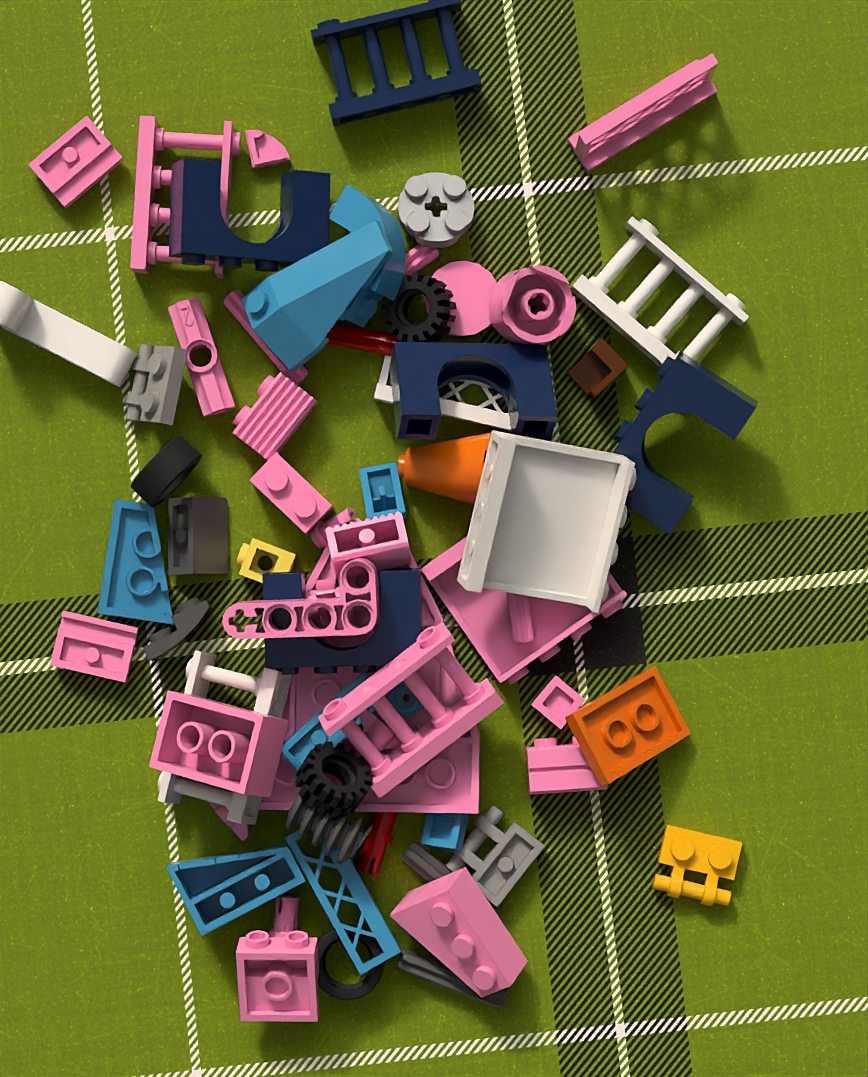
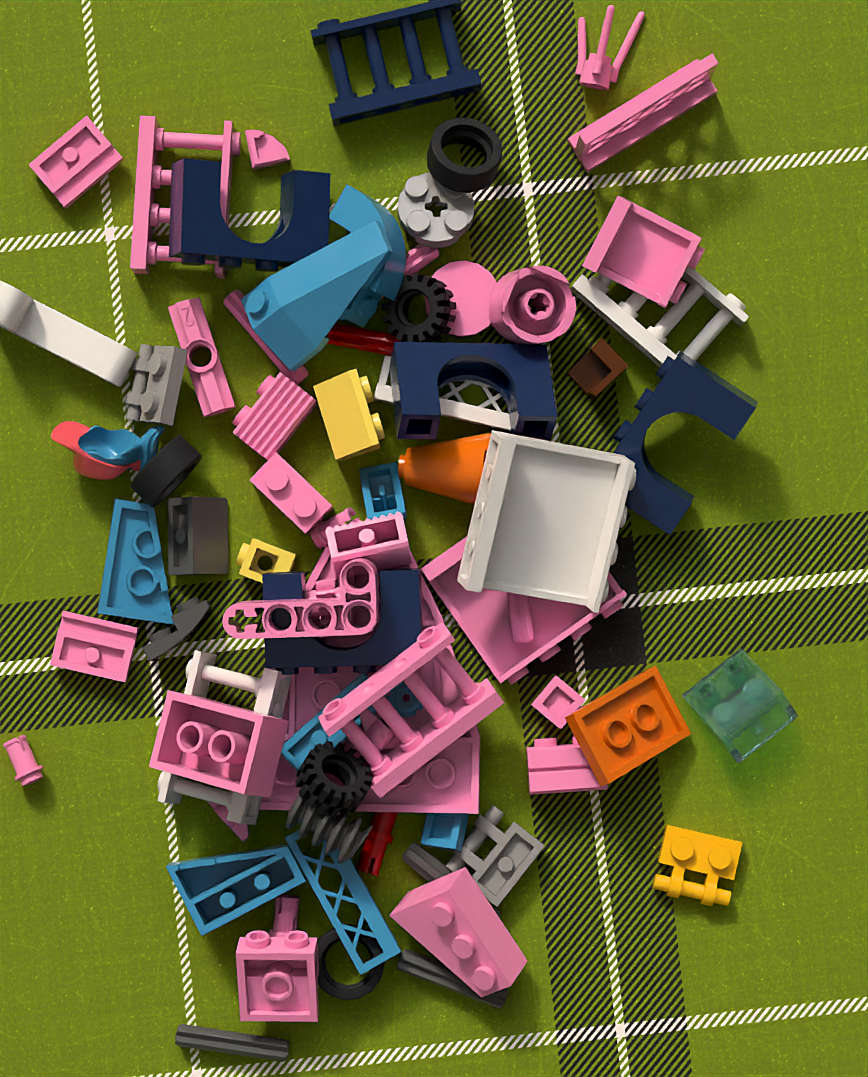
(23, 761): none -> bright pink pin
(104, 452): none -> hair
(232, 1042): none -> dark grey axle
(347, 415): none -> light yellow slope
(467, 132): none -> black tyre
(597, 71): none -> bright pink plant
(644, 252): none -> bright pink panel
(740, 705): none -> clear light blue slope

